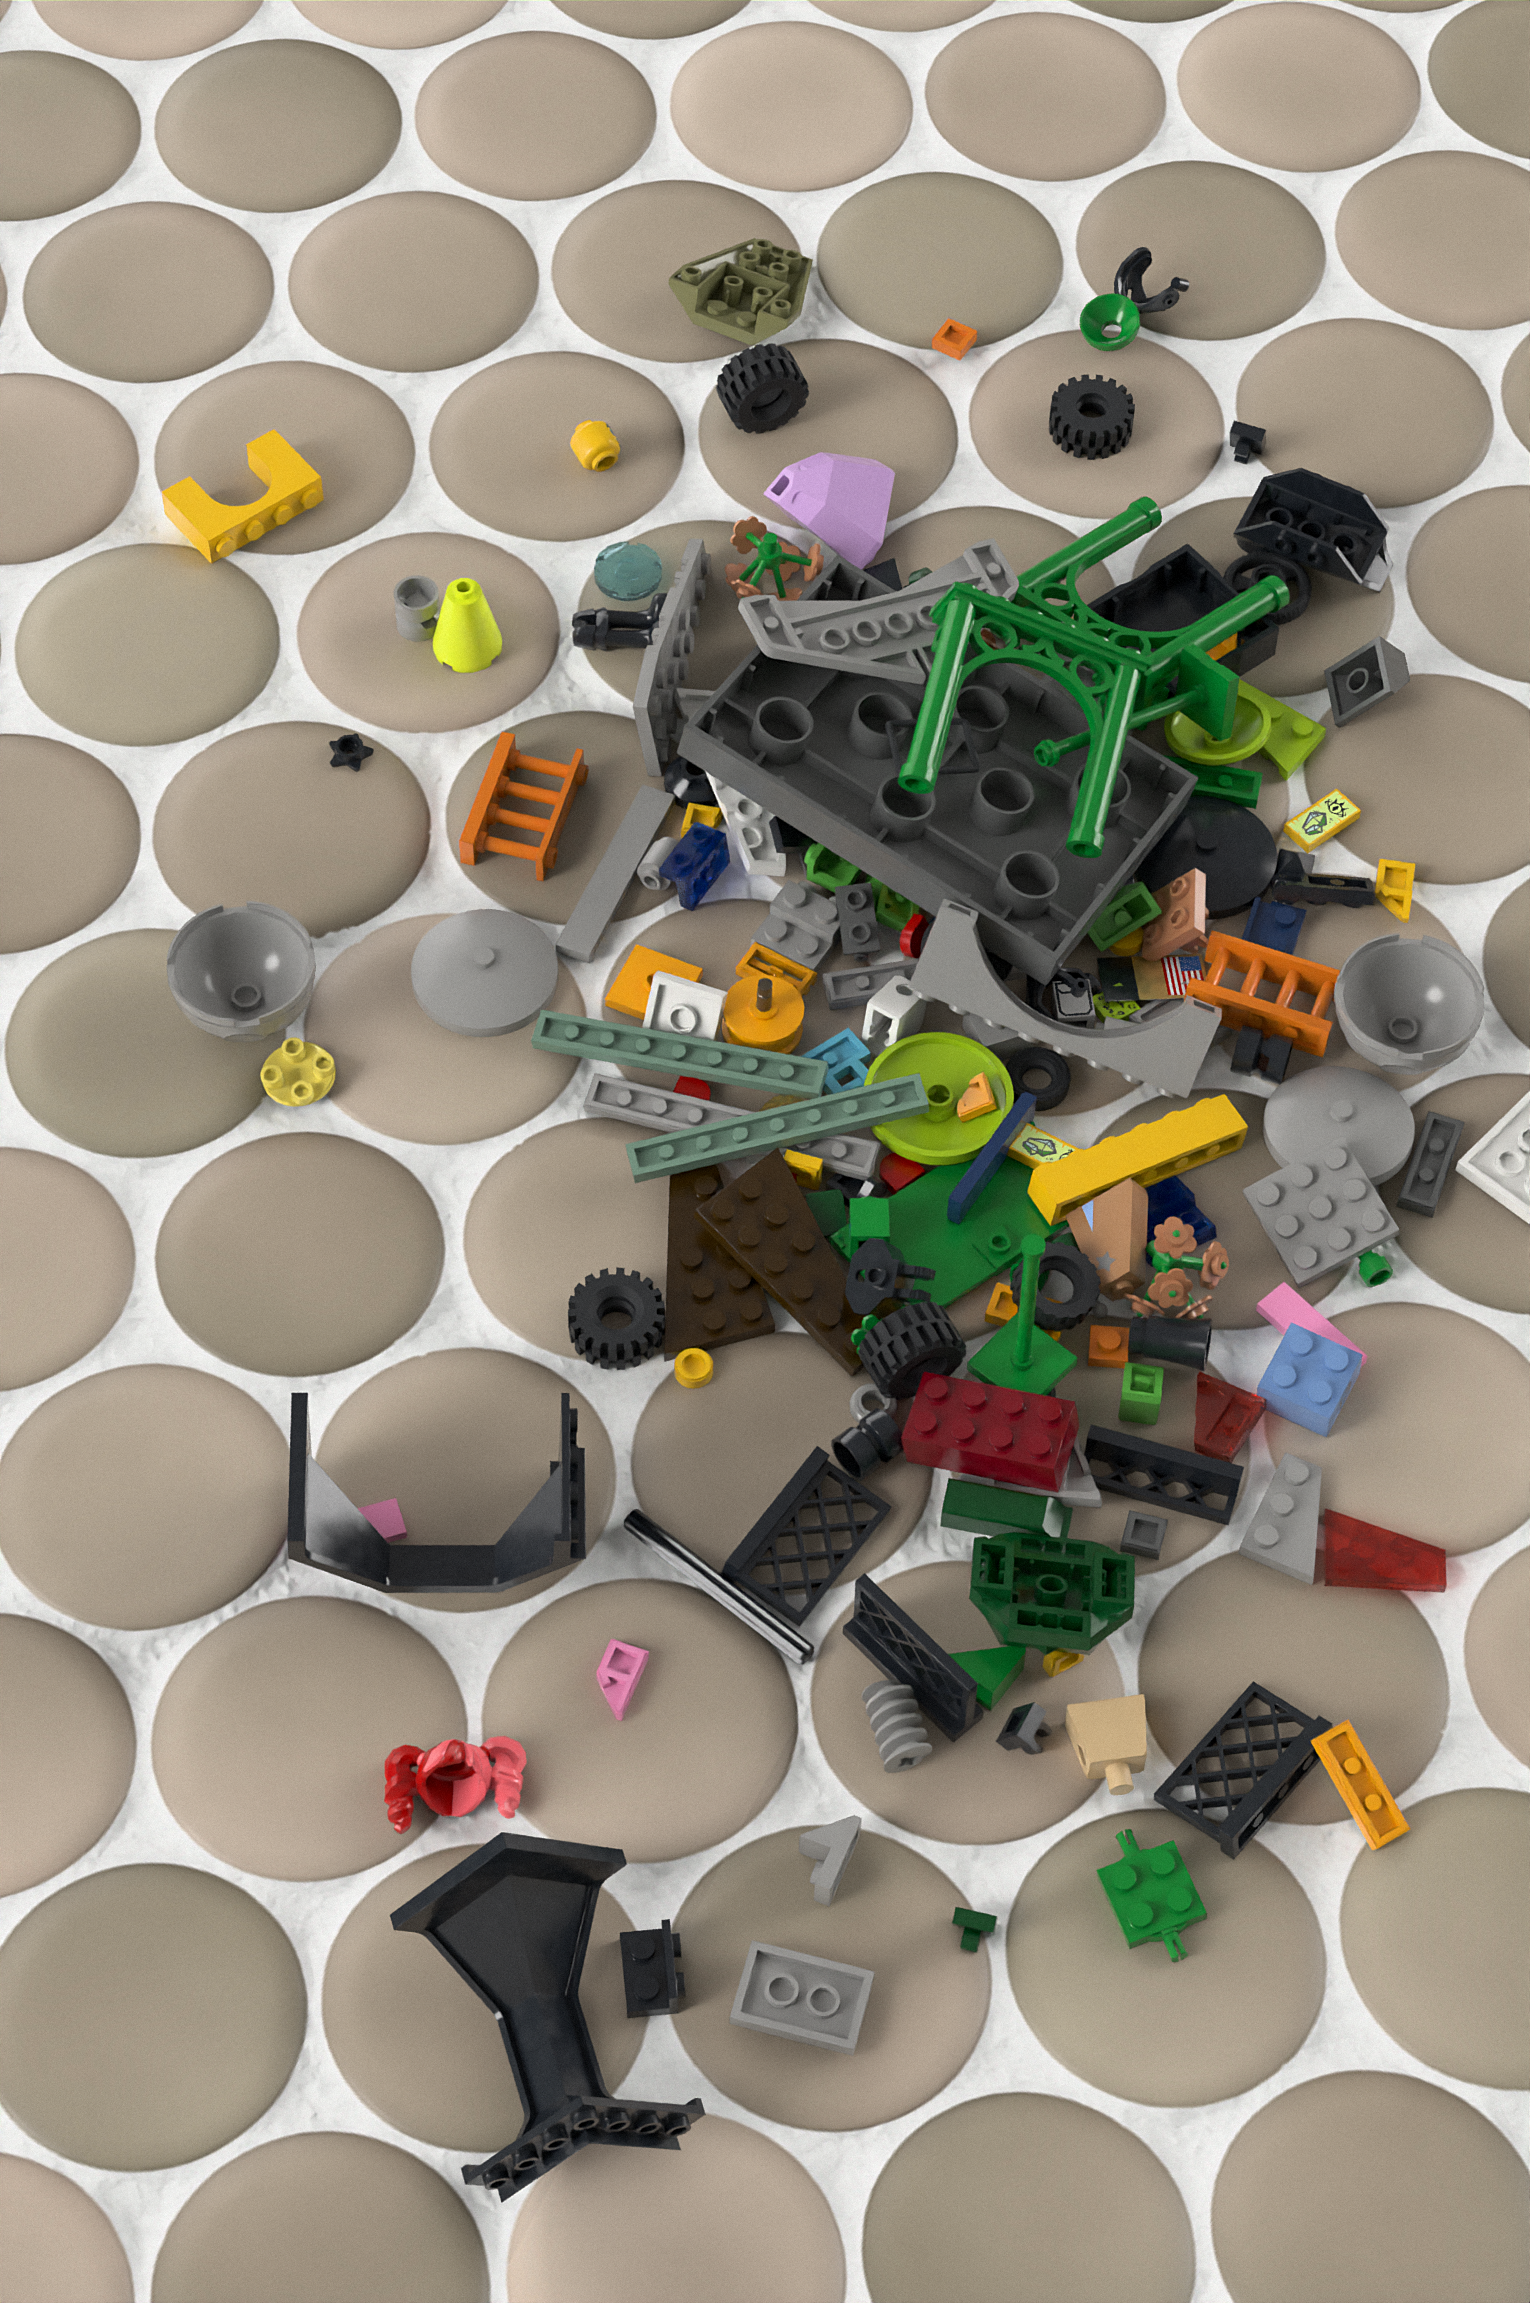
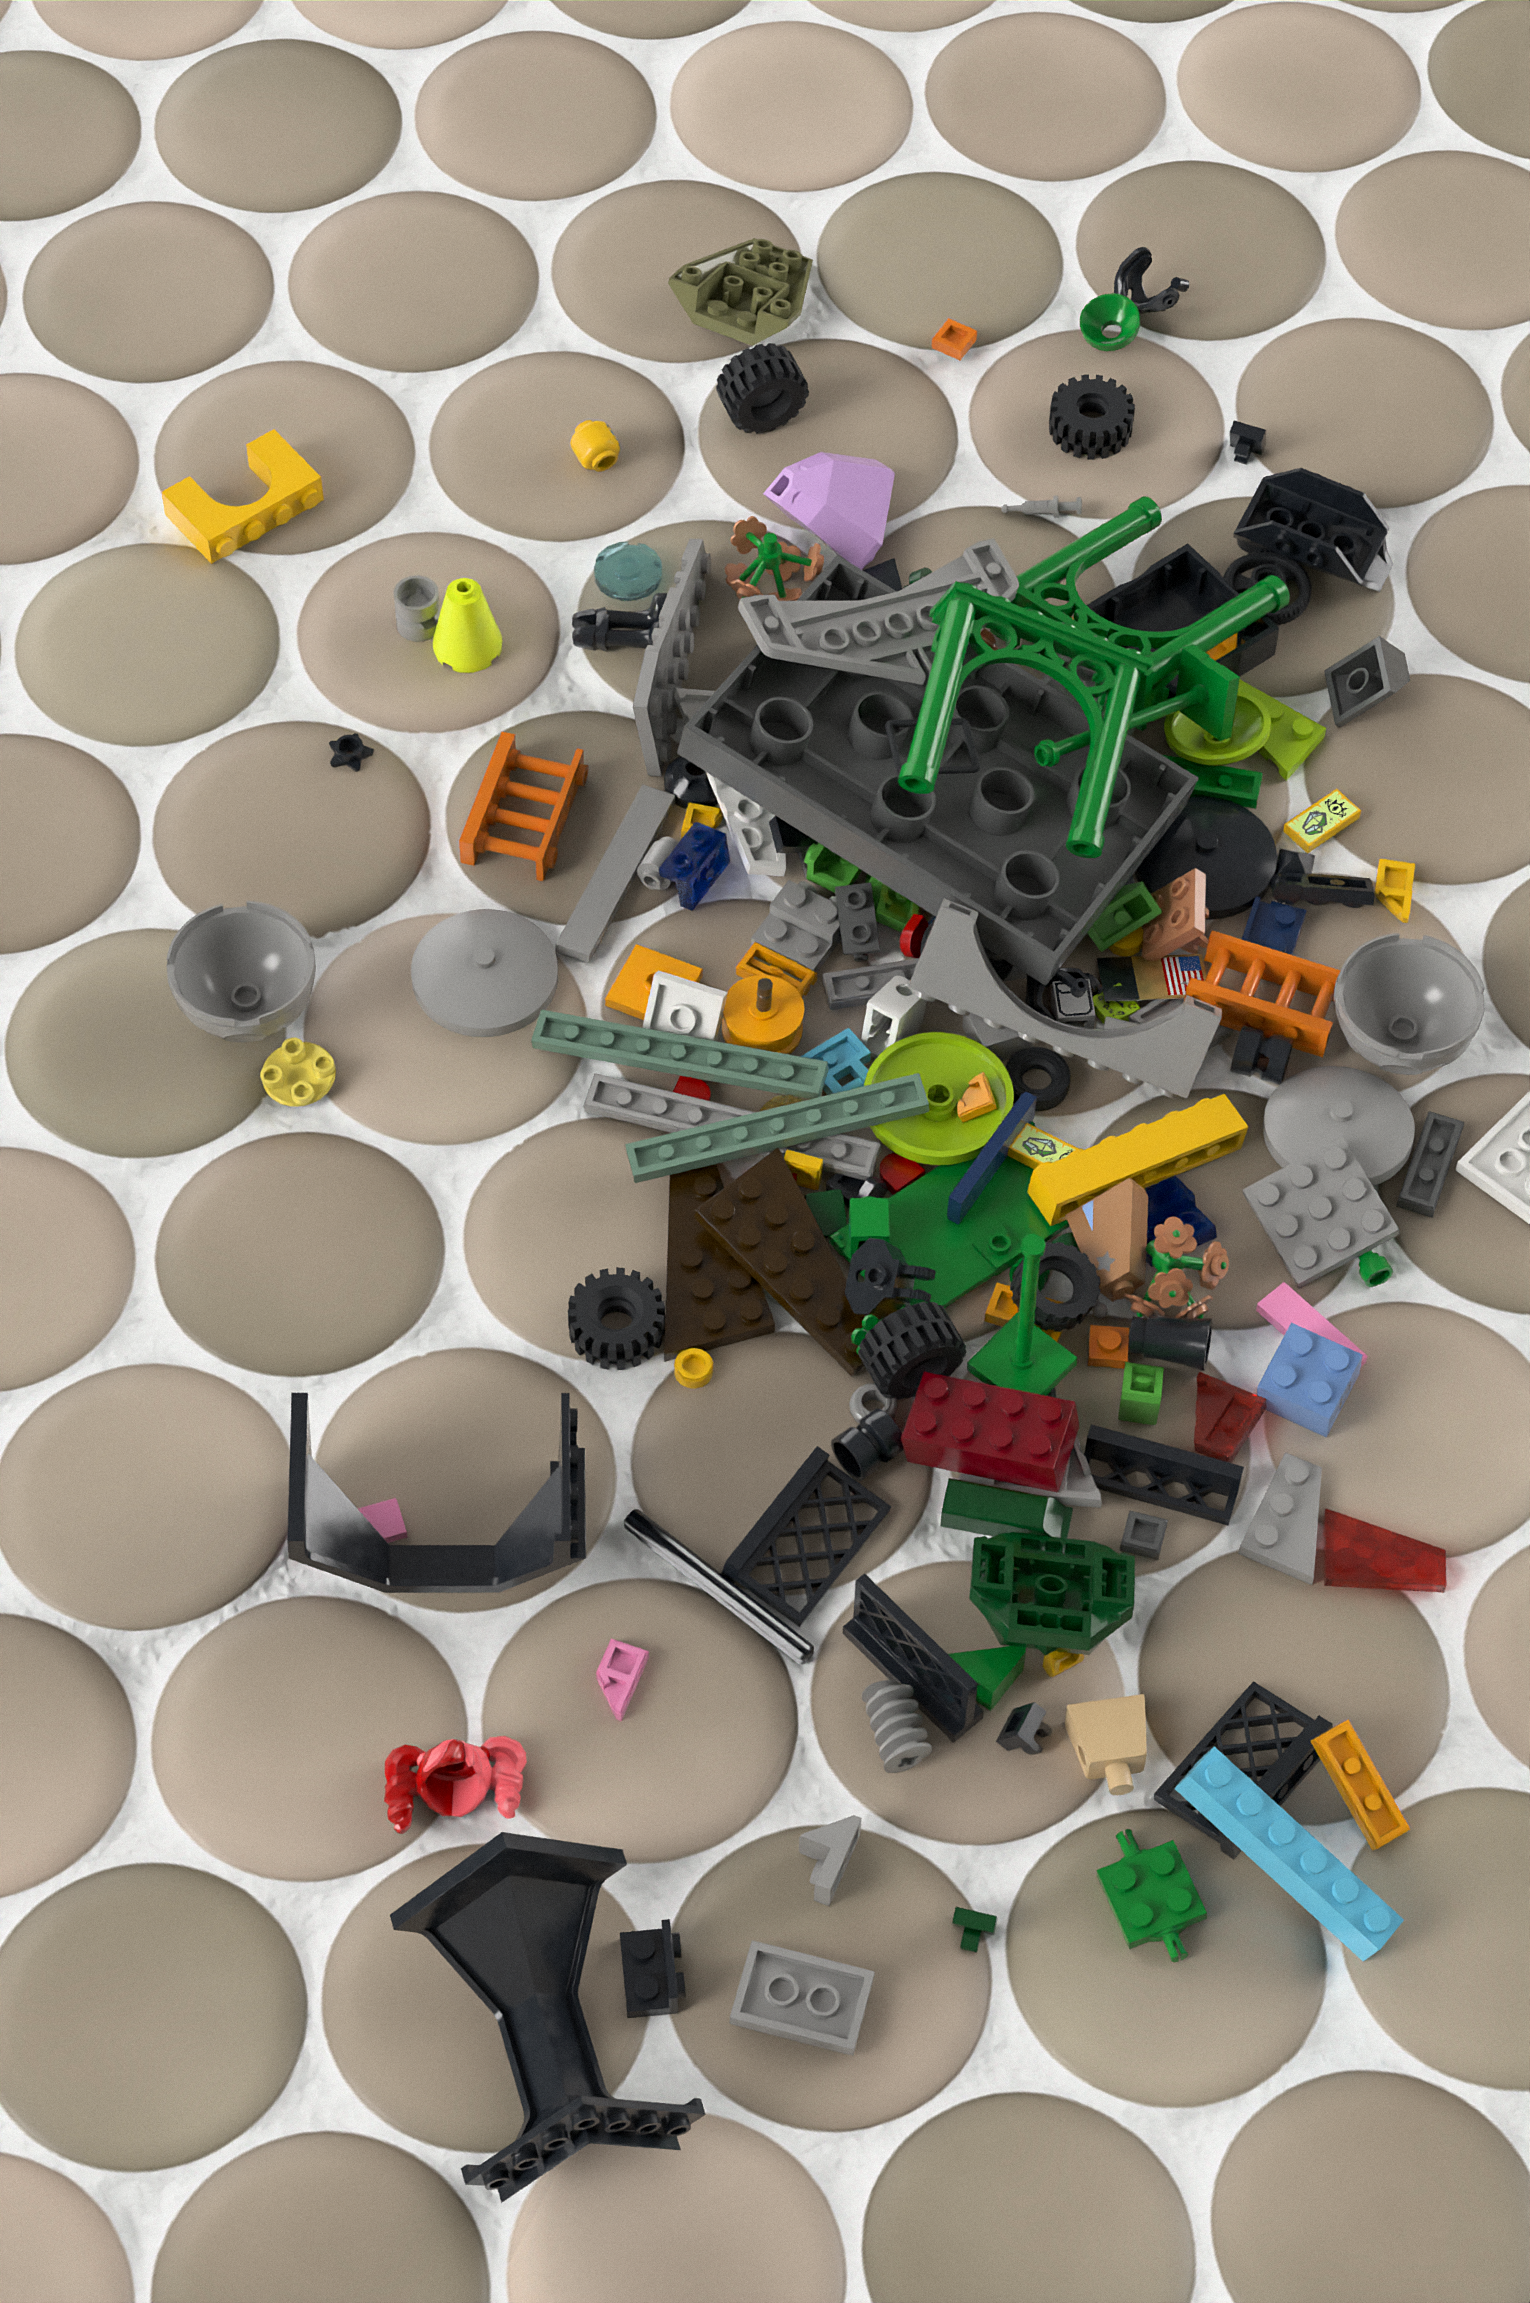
(1045, 507): none -> light grey piece
(1289, 1854): none -> medium azure brick

